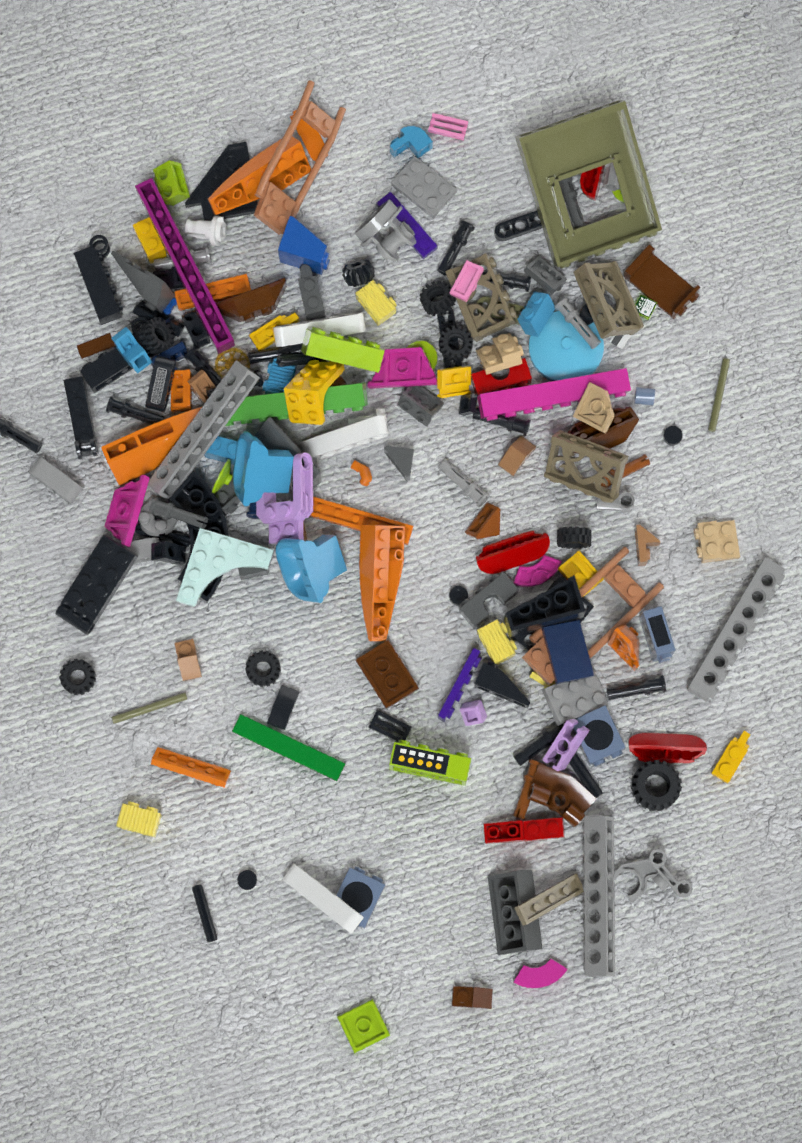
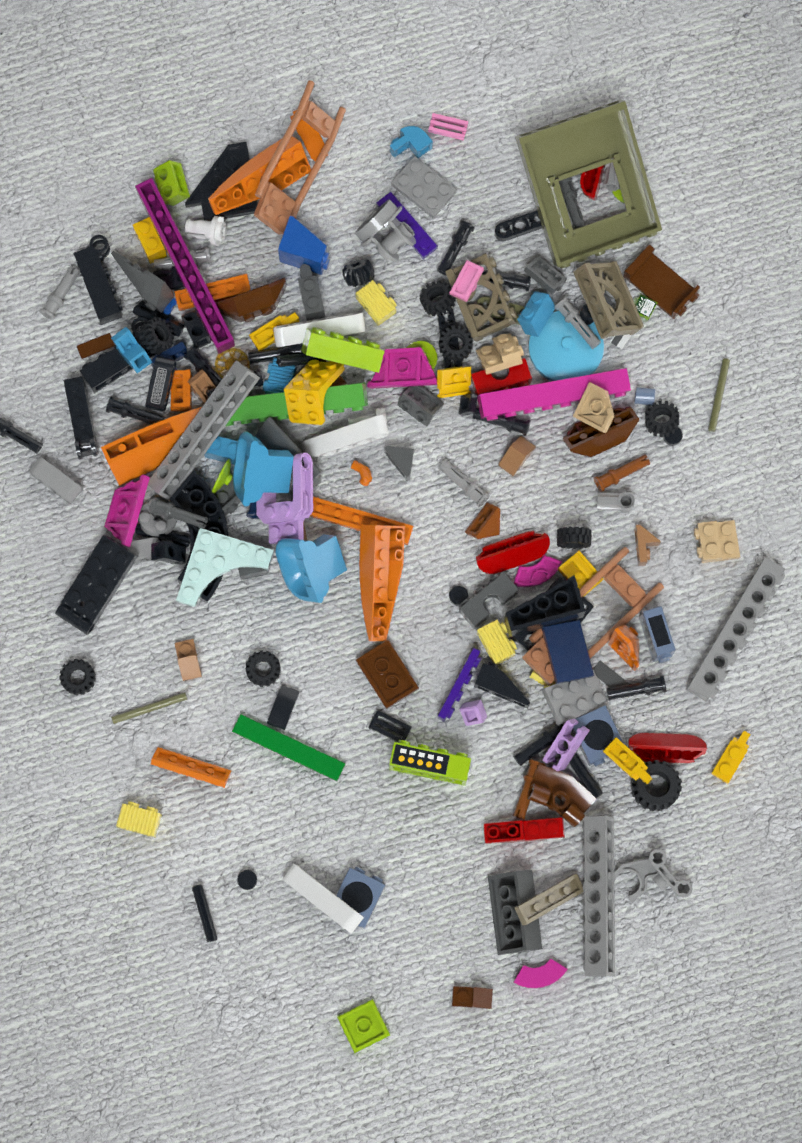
(56, 300): none -> light grey pin
(573, 478): dark tan fence -> none
(608, 676): none -> dark grey sticker
(627, 760): none -> yellow hinge
(662, 409): none -> black tyre

